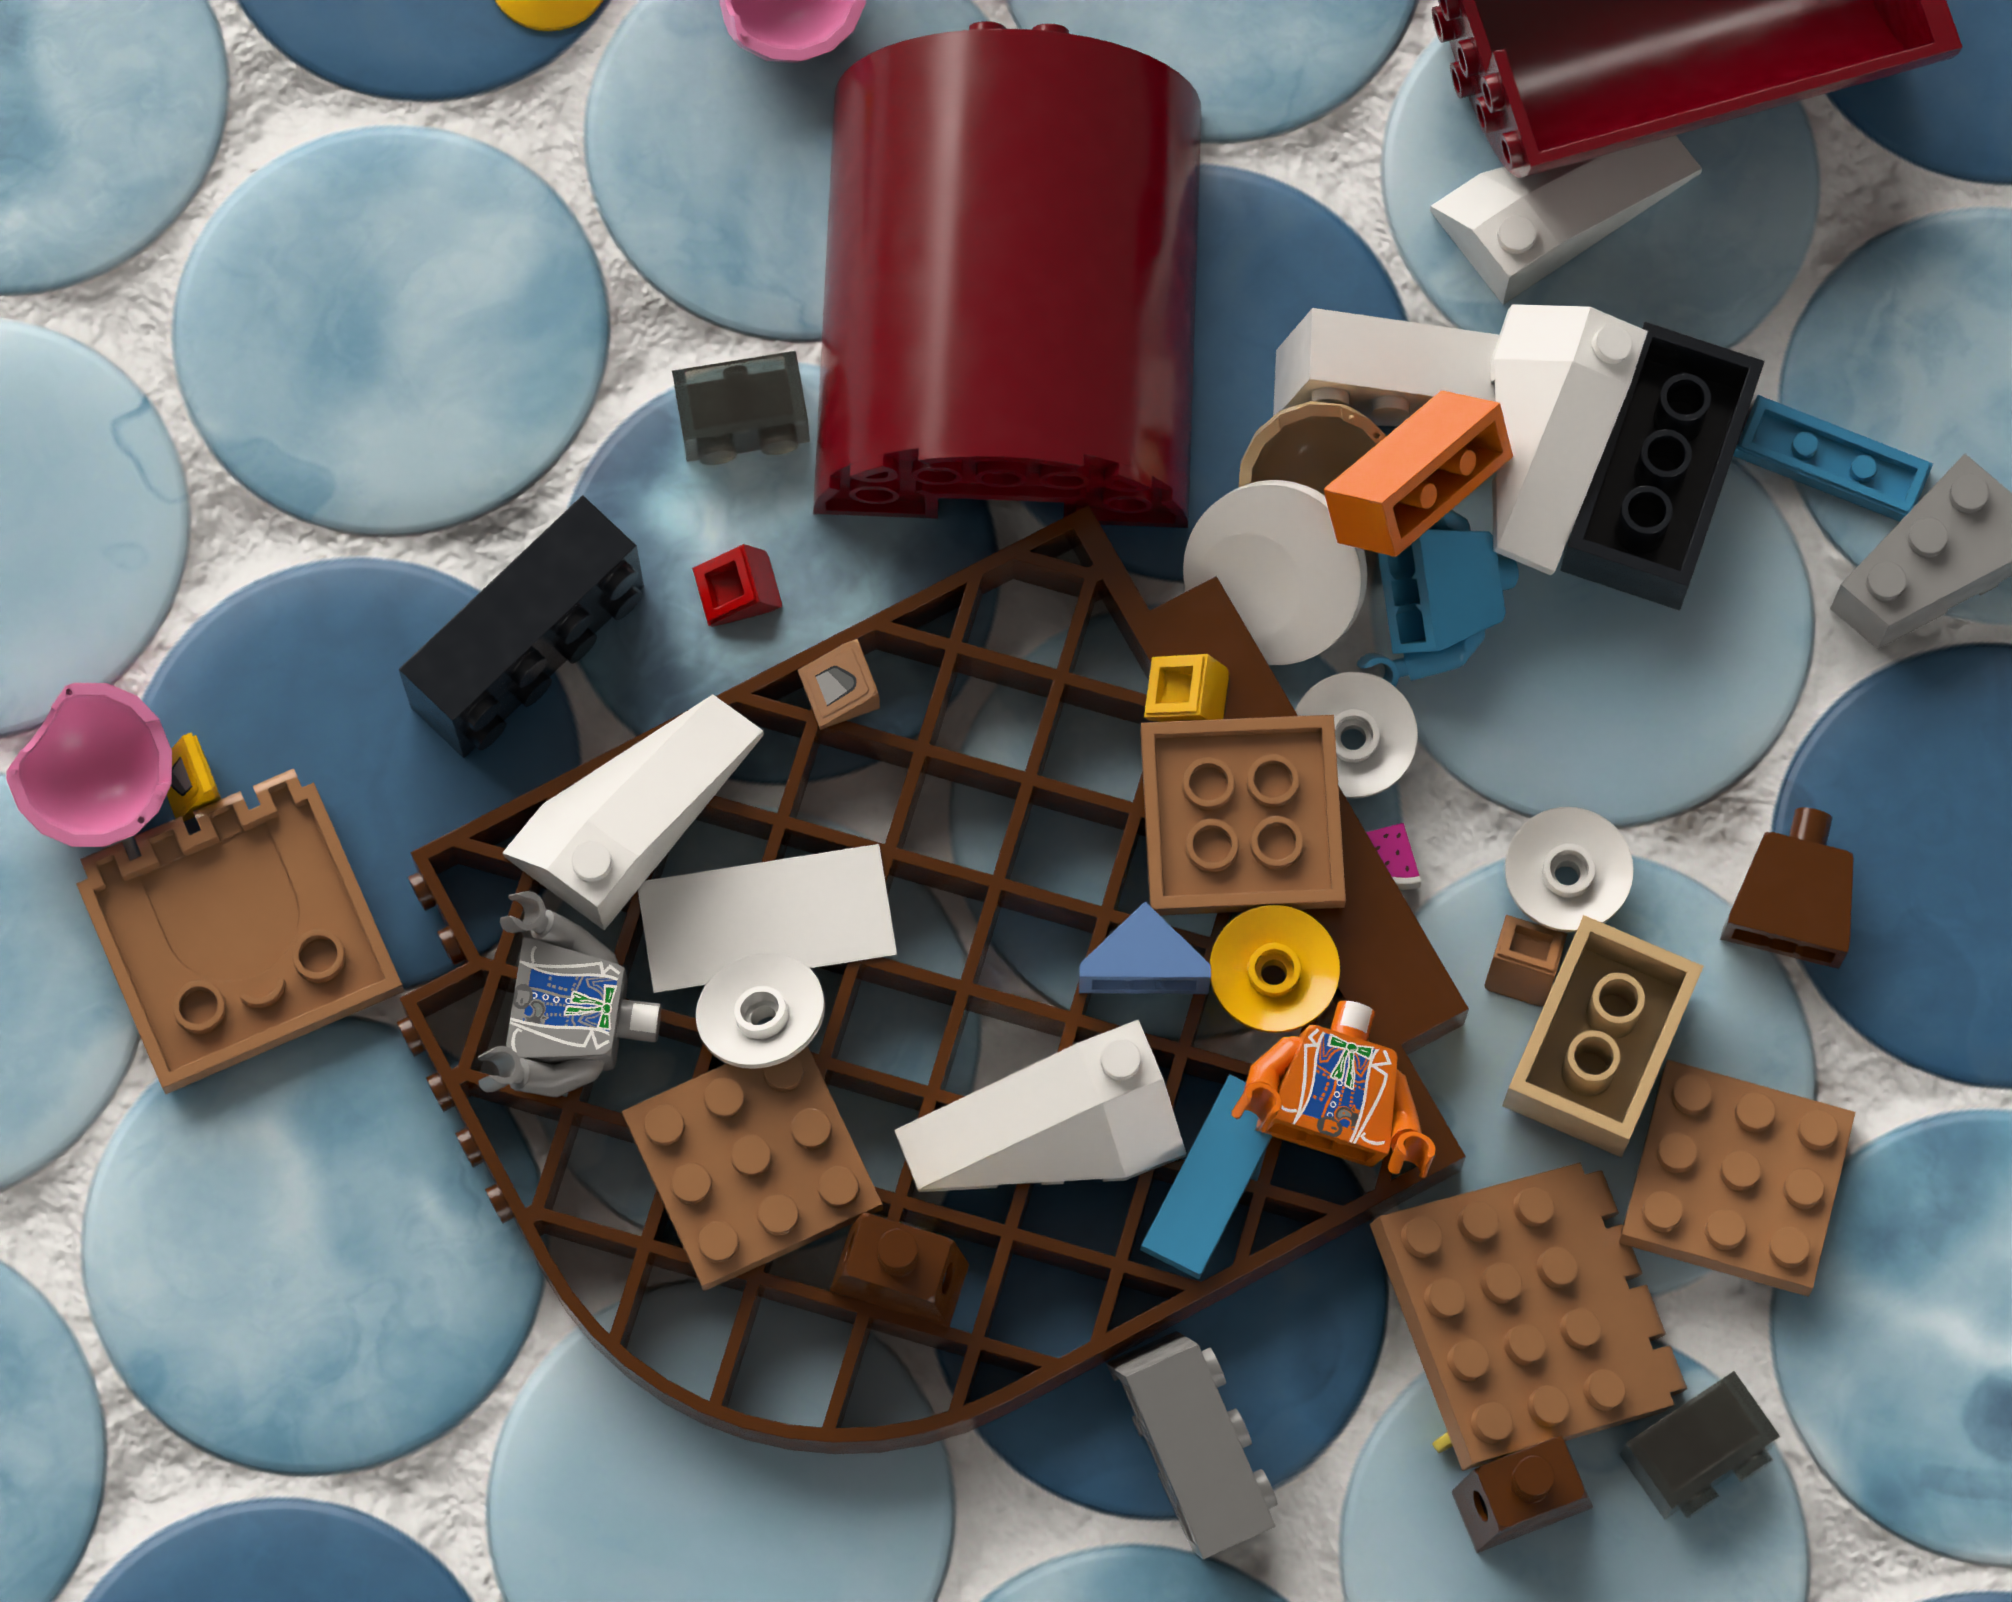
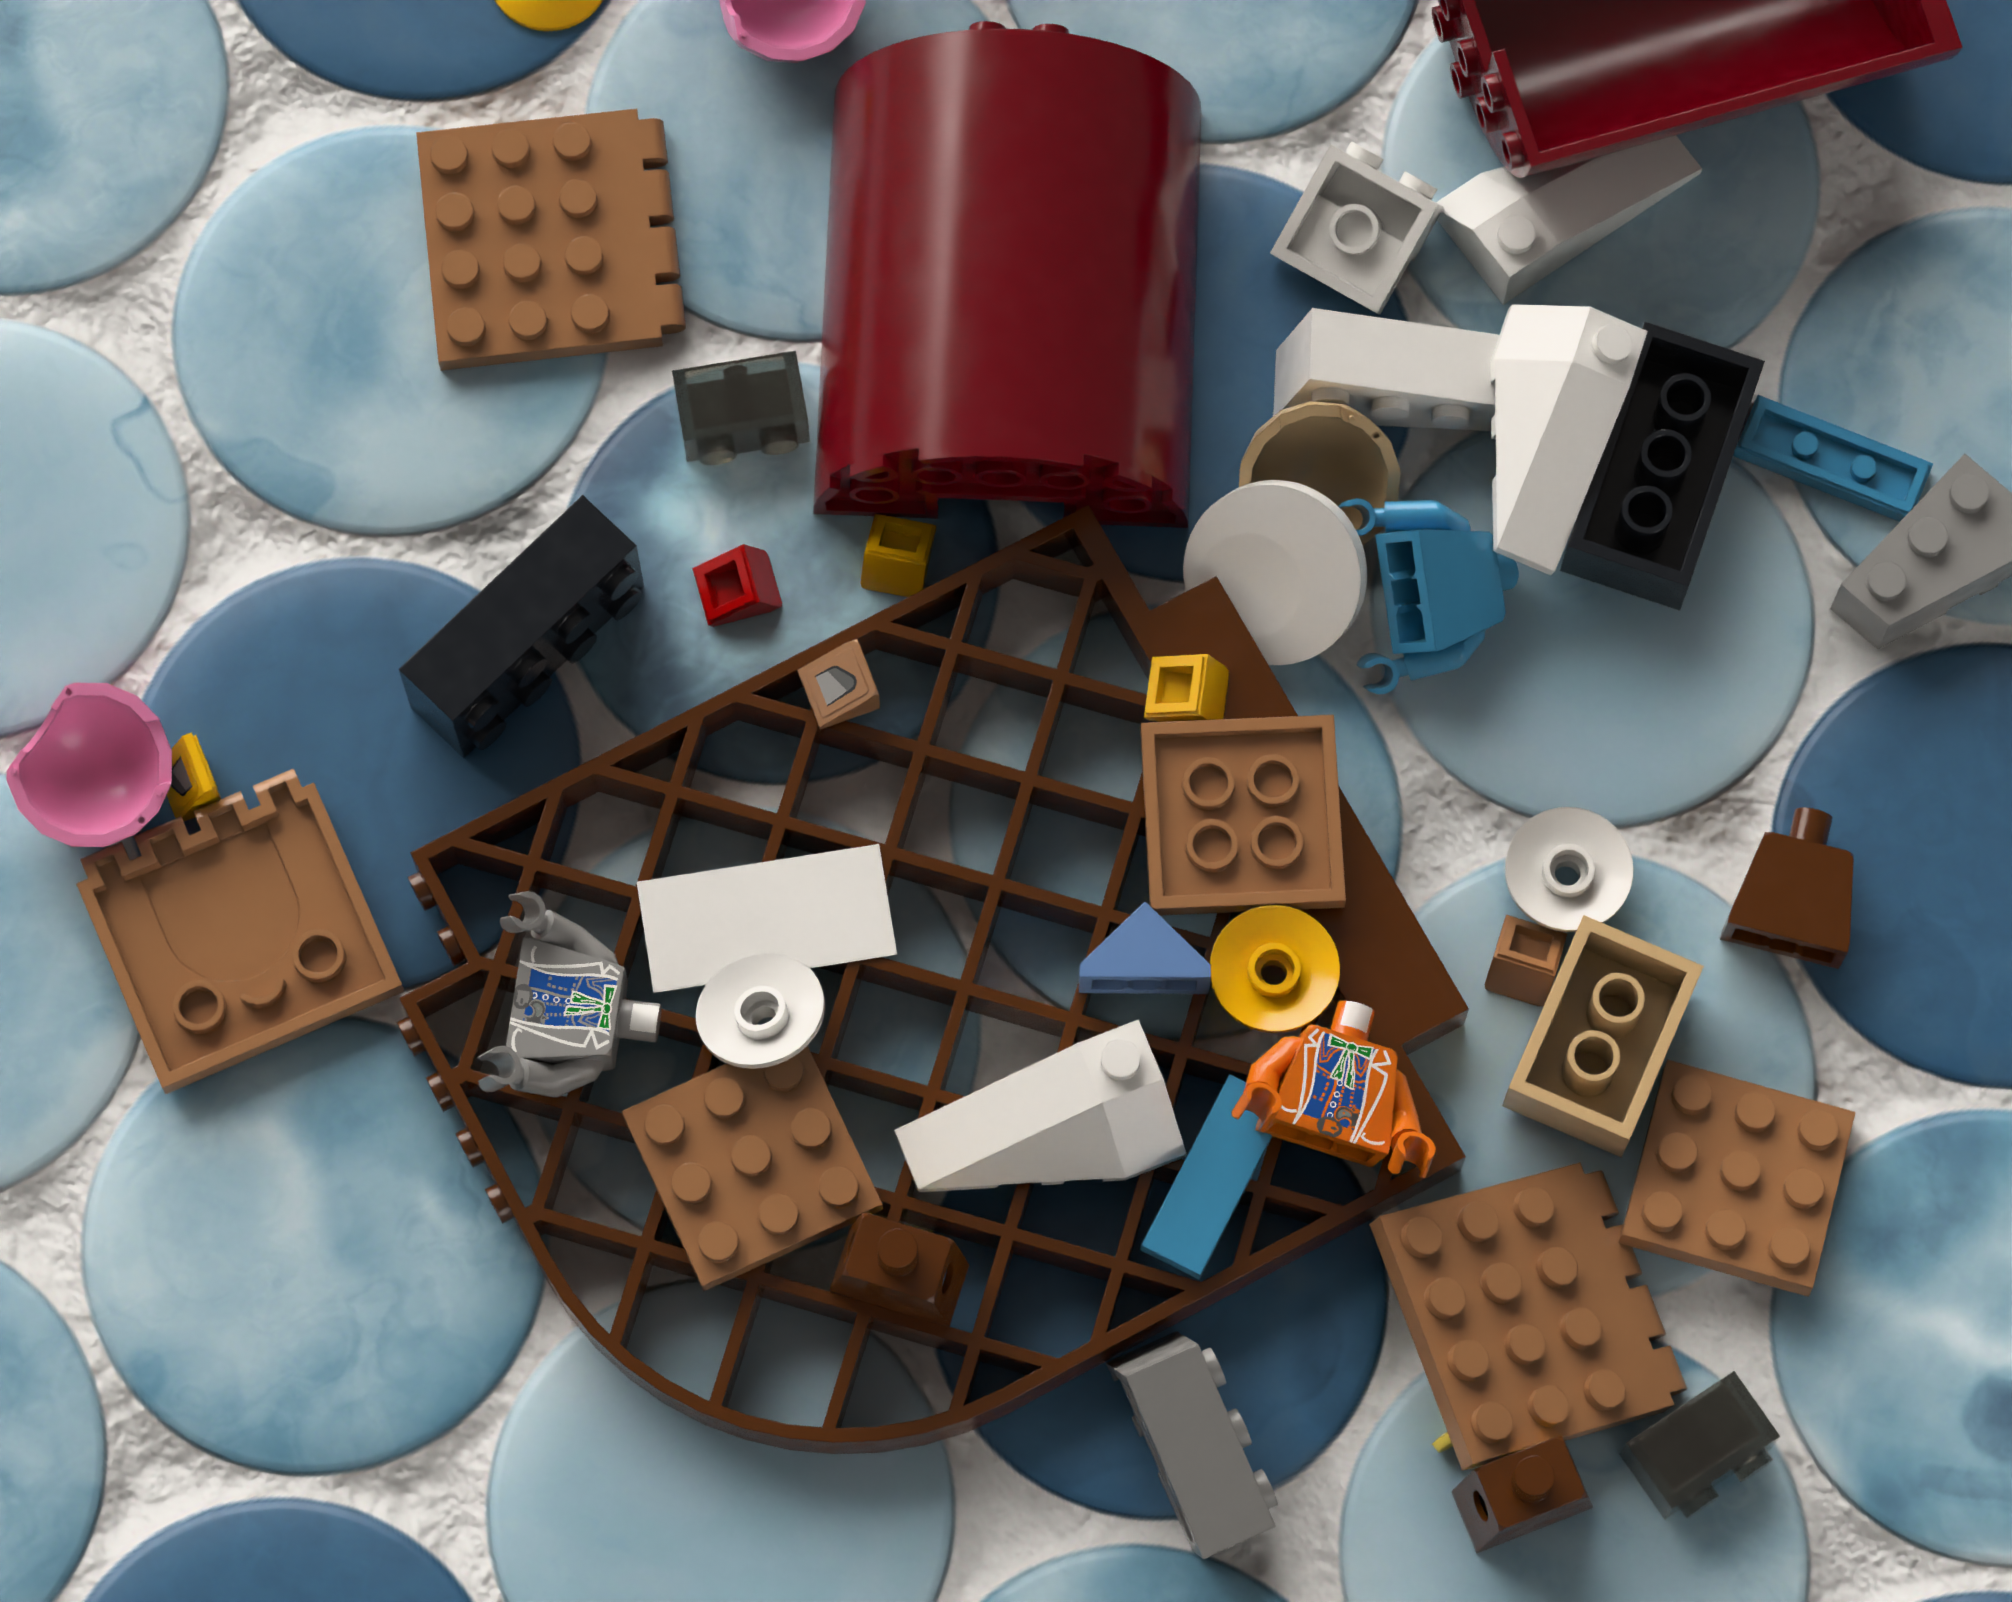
(549, 238): none -> medium nougat hinge
(622, 819): white wedge -> none
(897, 555): none -> yellow slope
(1358, 226): none -> white plate
(1380, 714): white dish -> none
(1397, 855): dark pink tile -> none
(1418, 473): orange brick -> none

